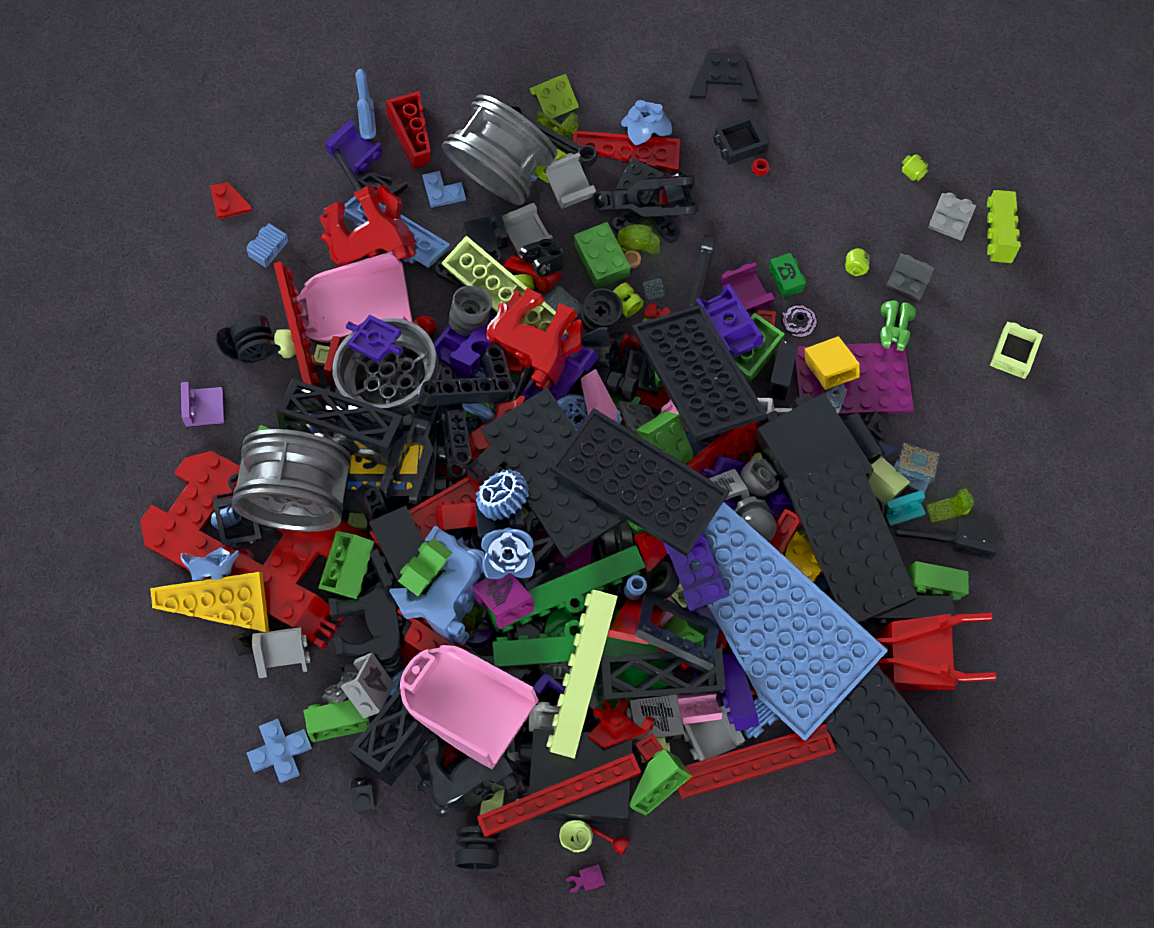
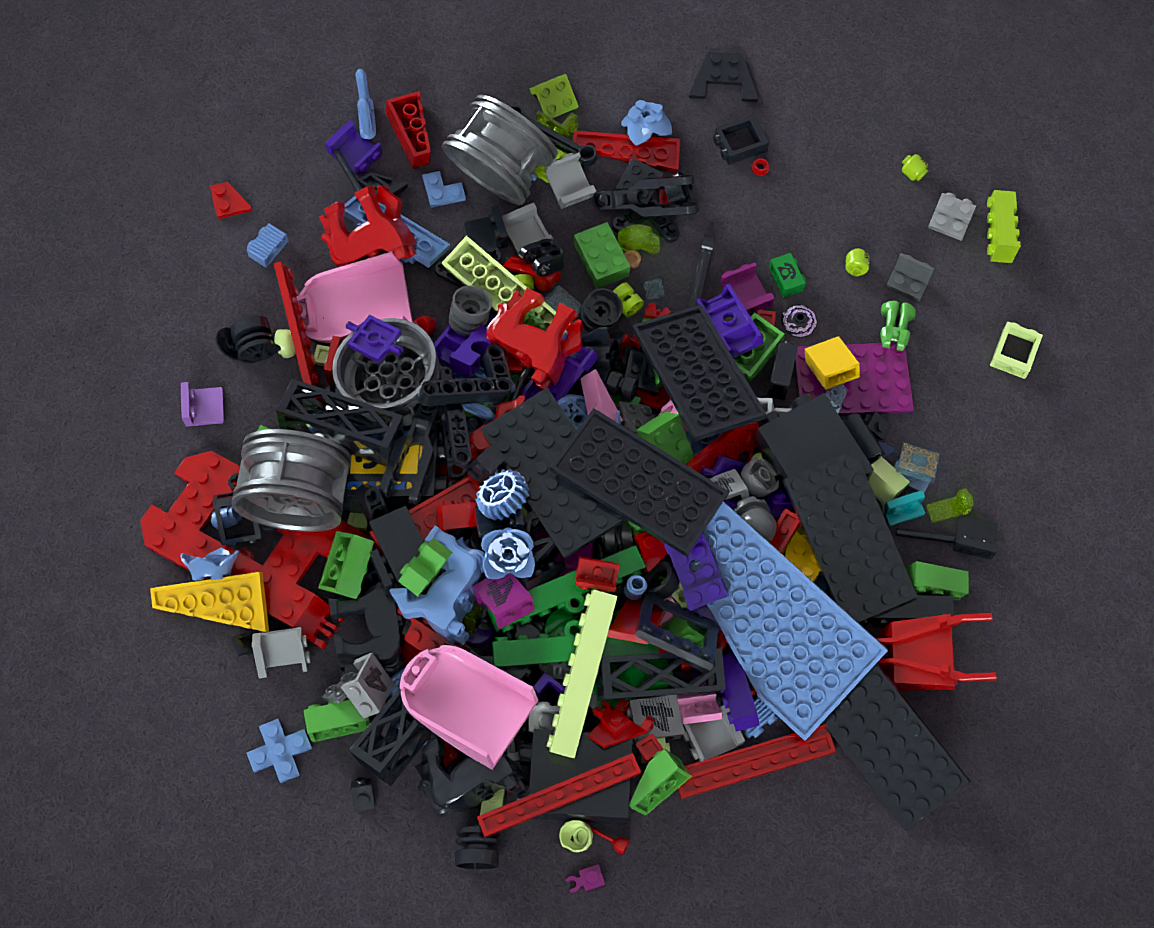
(533, 320): none -> bright green piece
(596, 574): none -> red bracket

